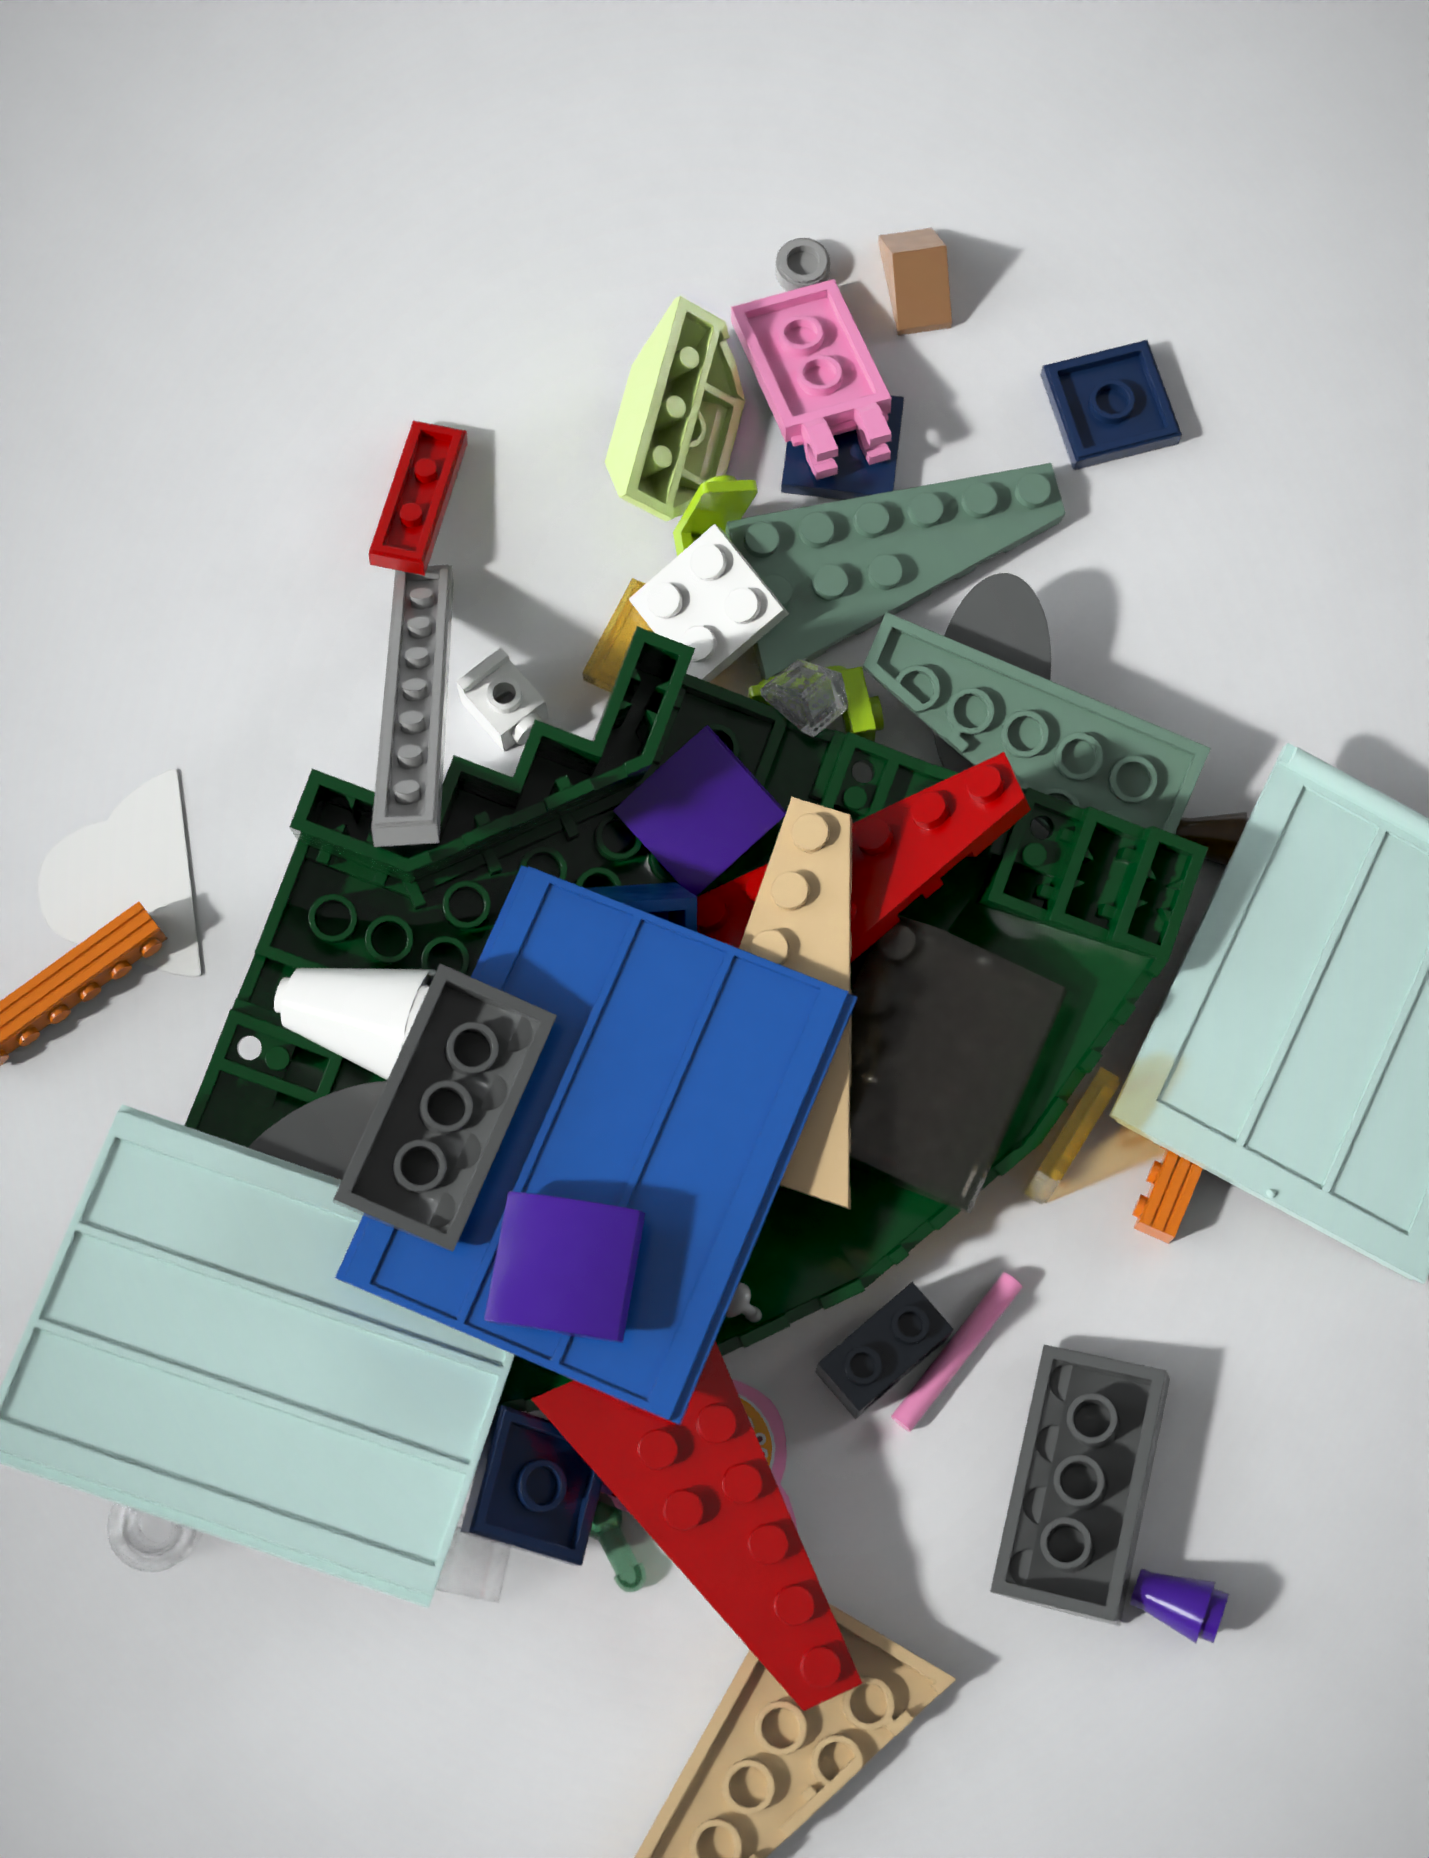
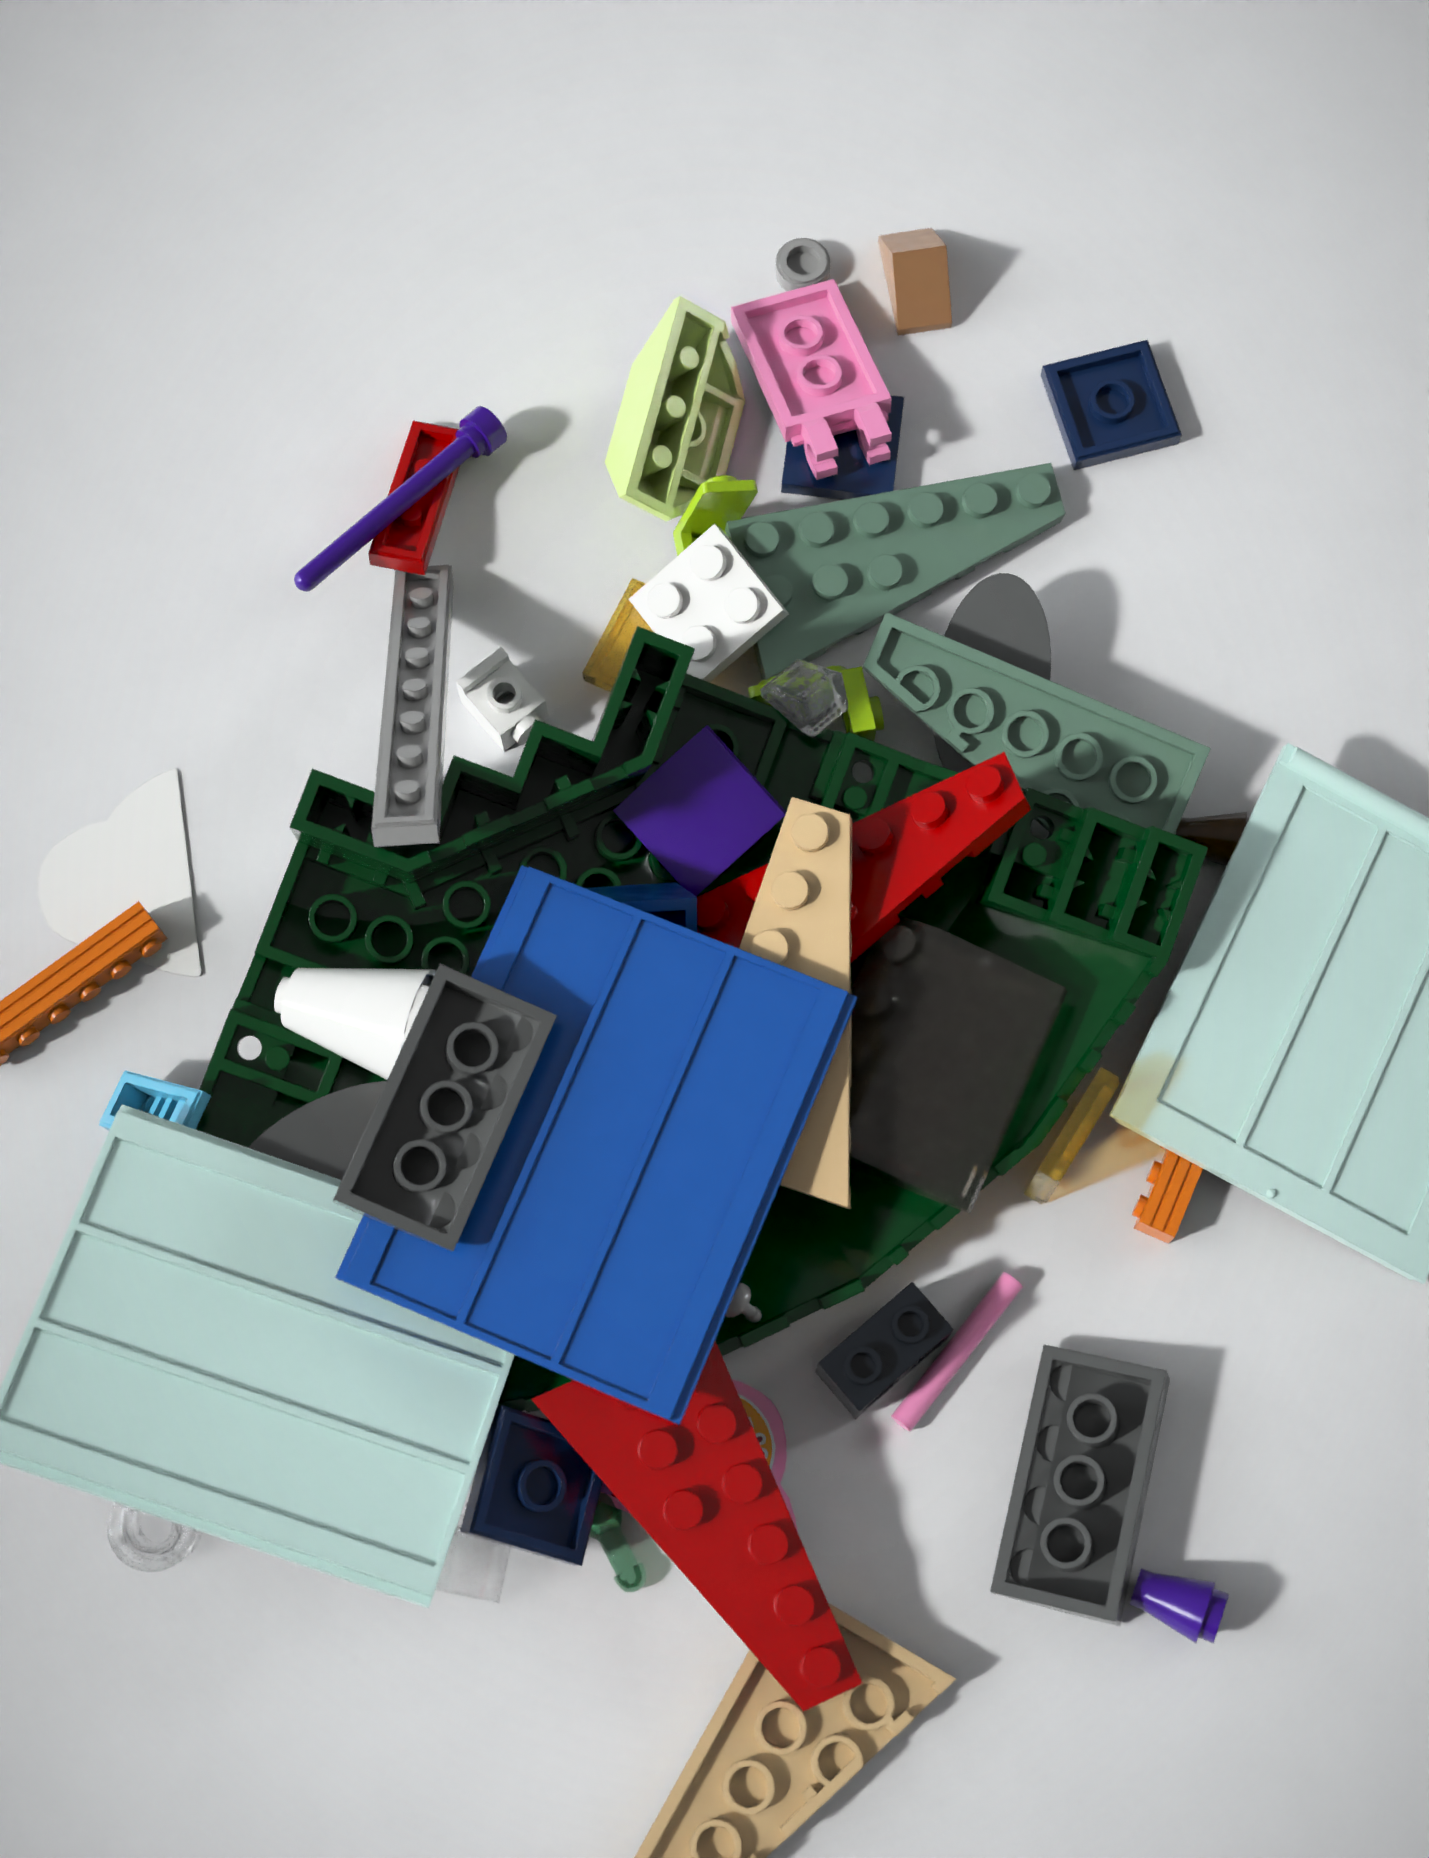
(158, 1098): none -> medium azure slope
(478, 435): none -> dark purple piece
(565, 1266): dark purple slope -> none

